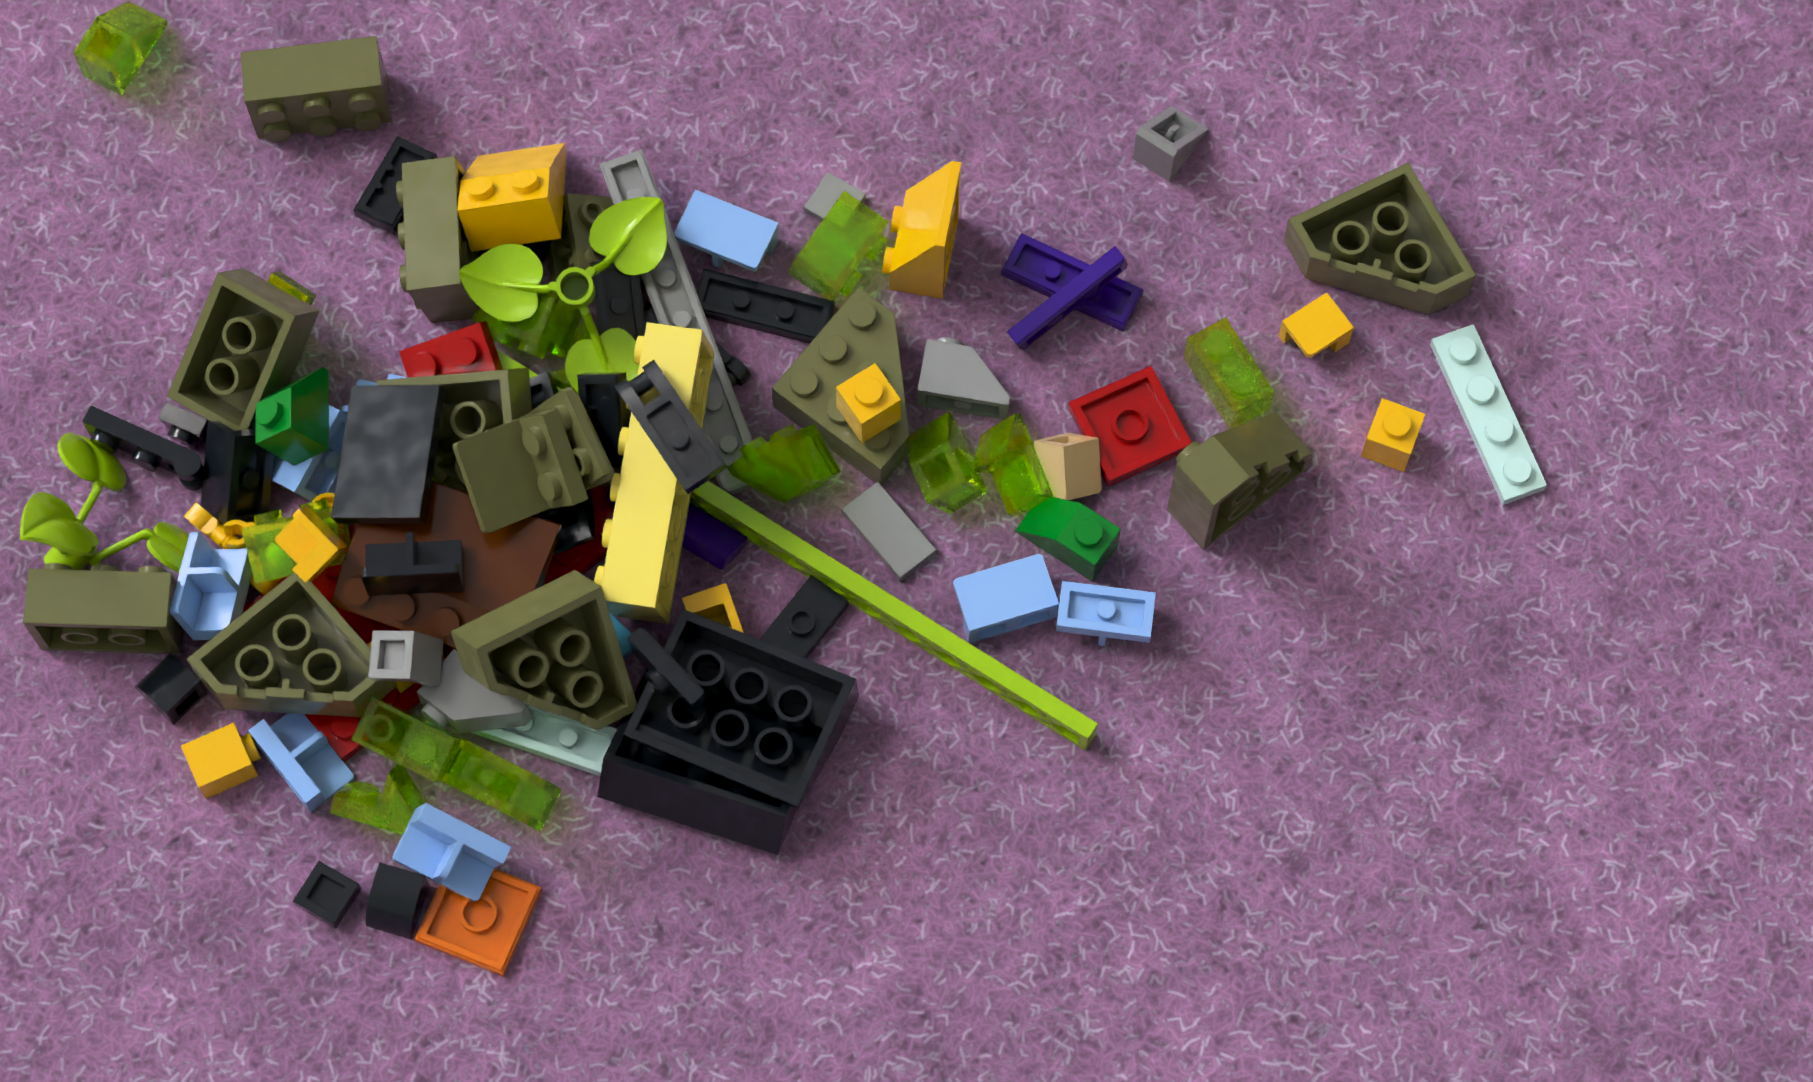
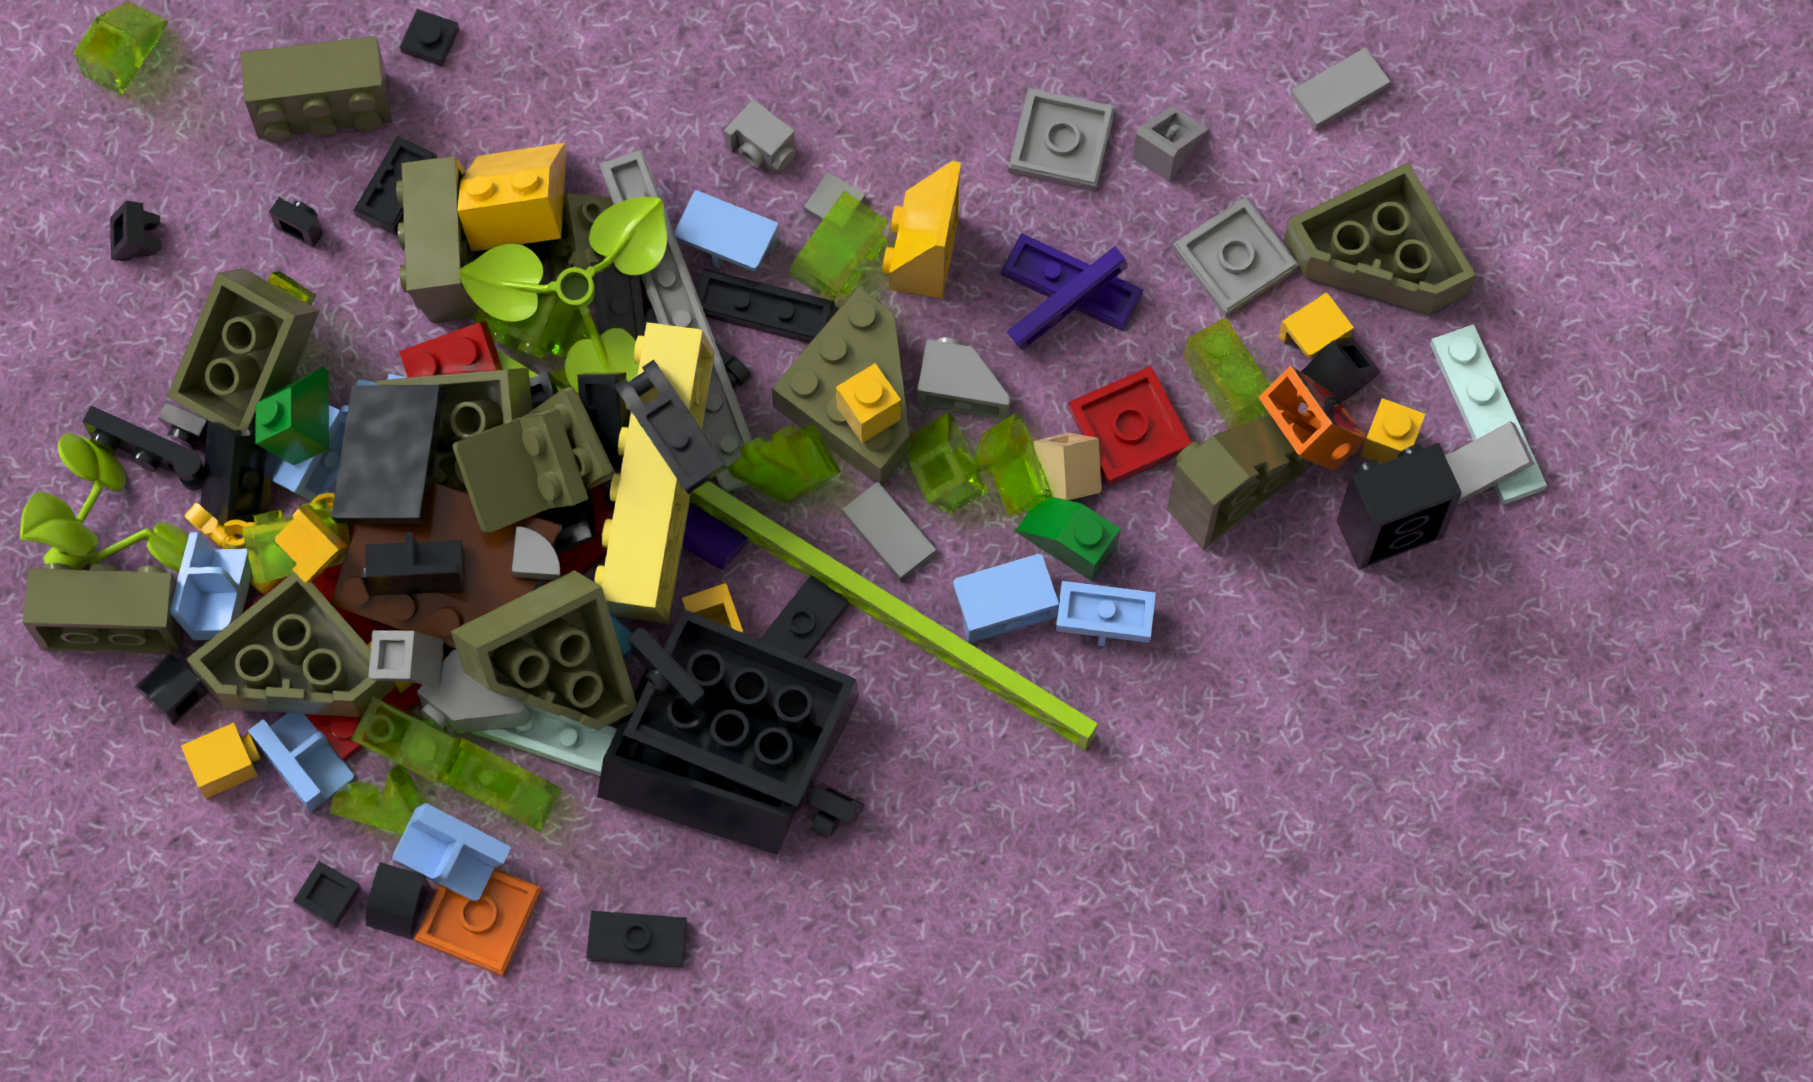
(128, 234): none -> black tile
(297, 221): none -> black plate
(429, 37): none -> black plate
(534, 556): none -> light grey tile
(636, 939): none -> black plate
(761, 138): none -> light grey brick
(833, 808): none -> black tile
(1061, 139): none -> light grey tile
(1235, 257): none -> light grey tile
(1324, 433): none -> orange torso
(1340, 88): none -> light grey tile
(1342, 368): none -> black brick
(1398, 504): none -> black brick
(1489, 460): none -> light grey tile

